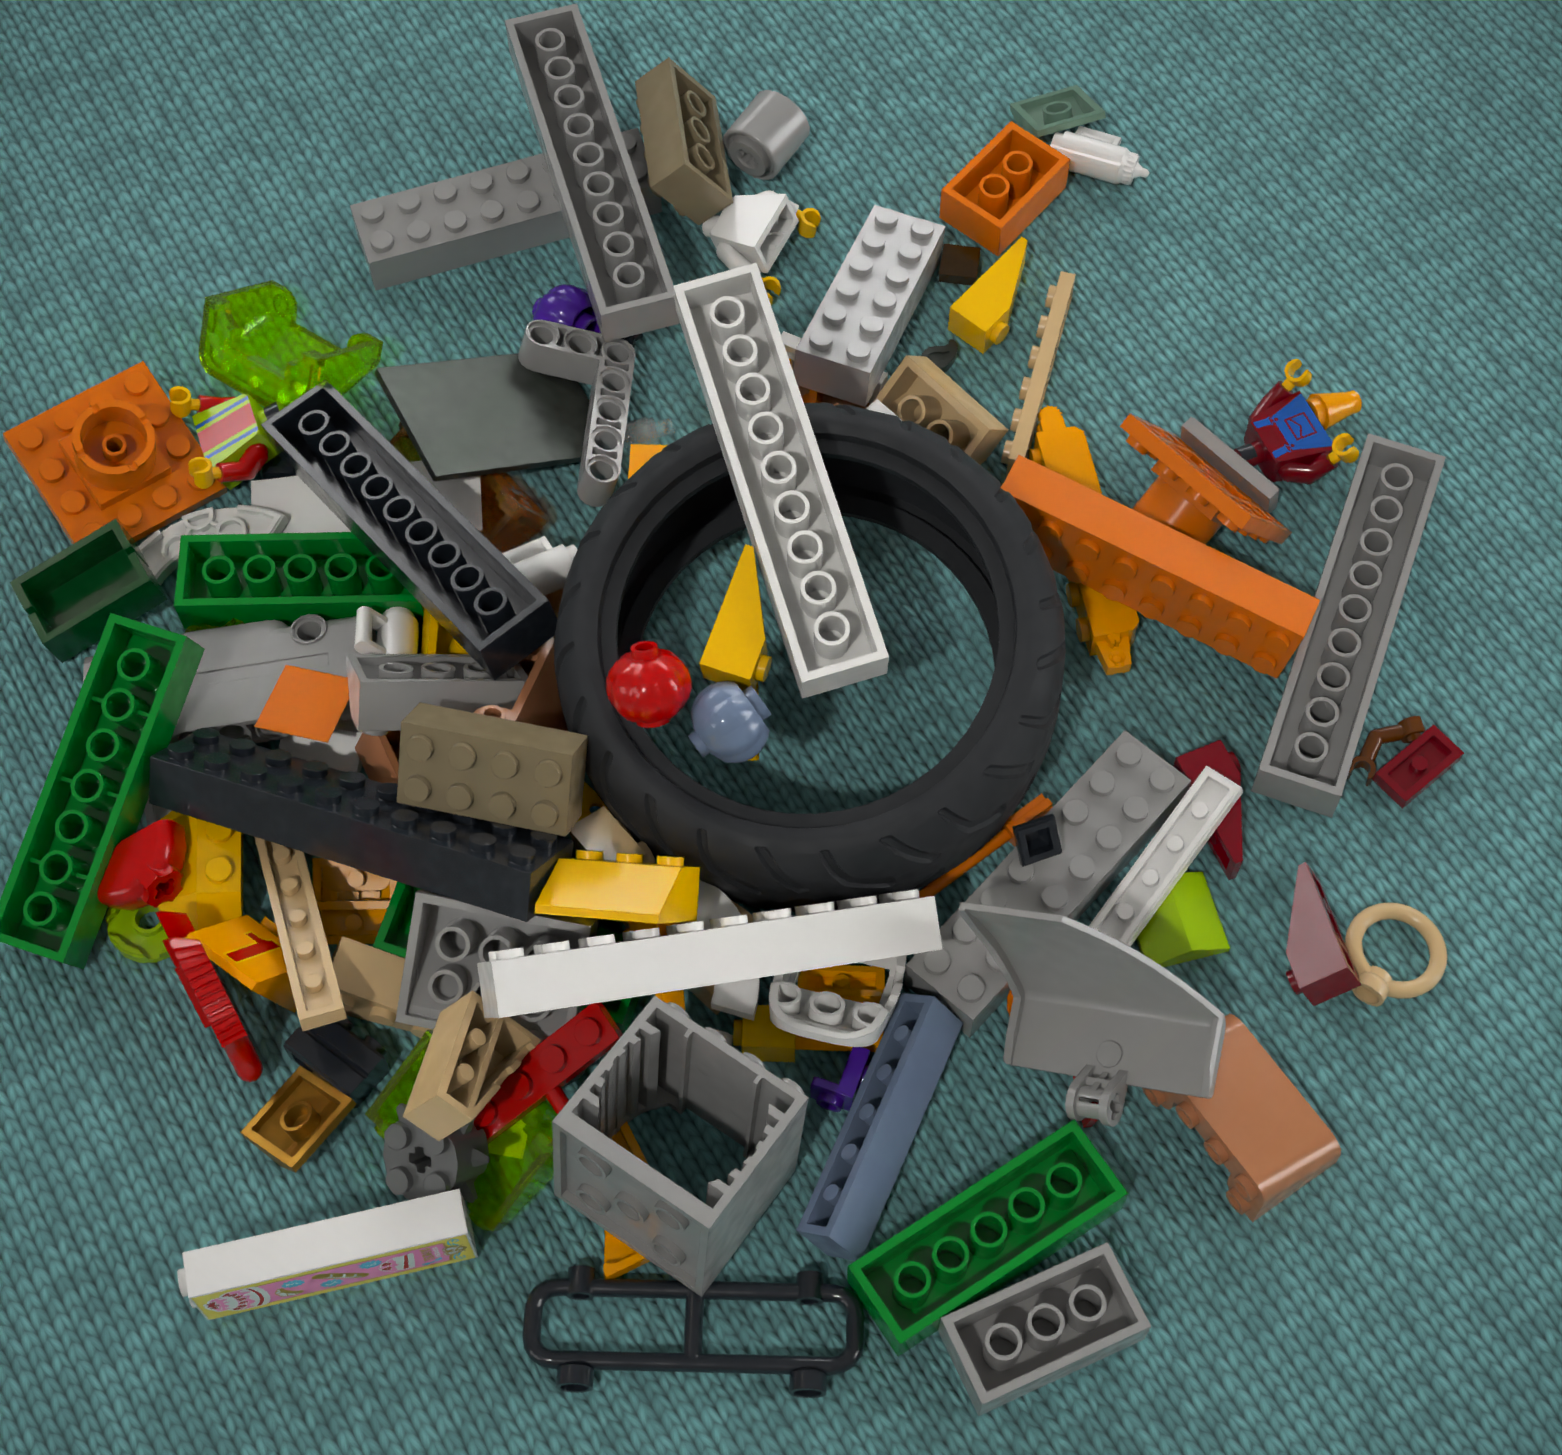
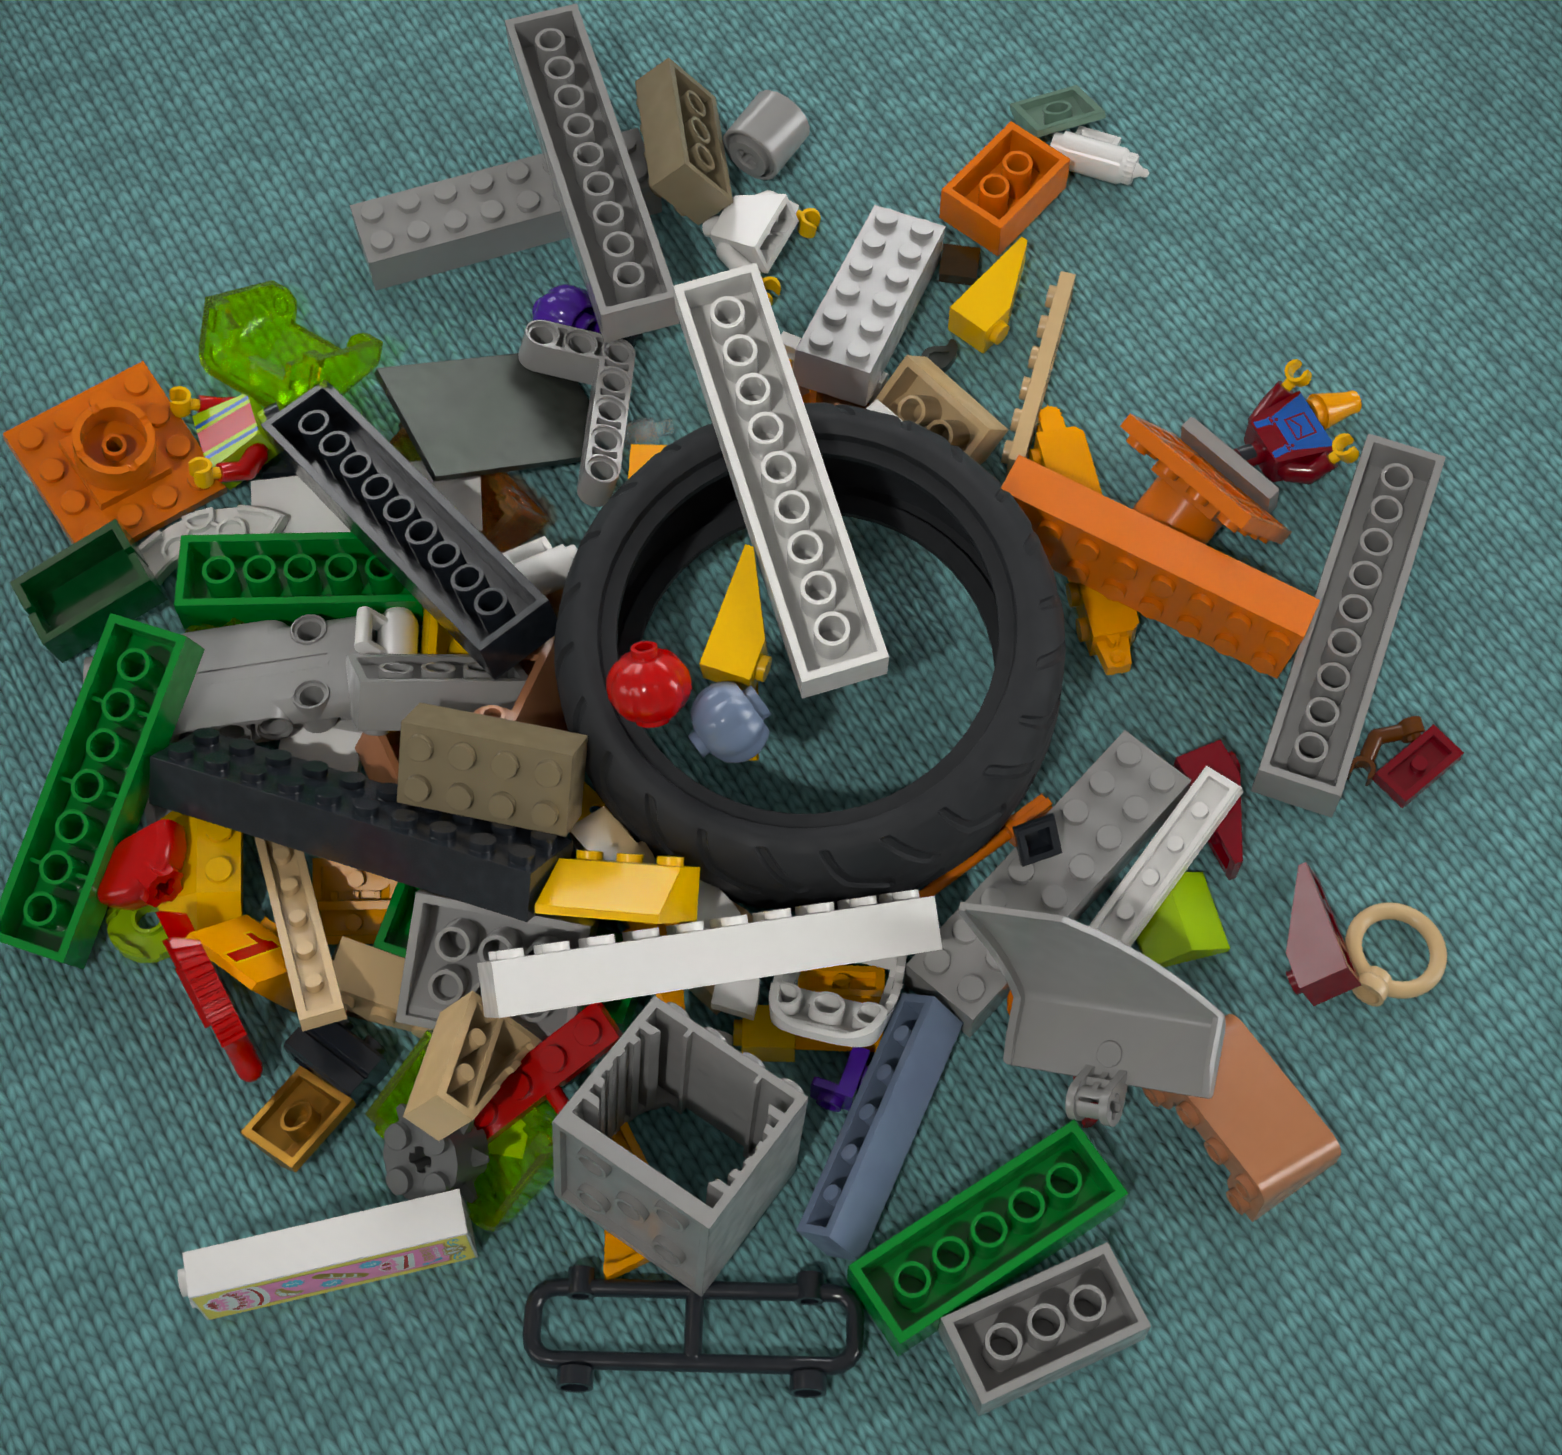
(305, 704): orange sticker -> none

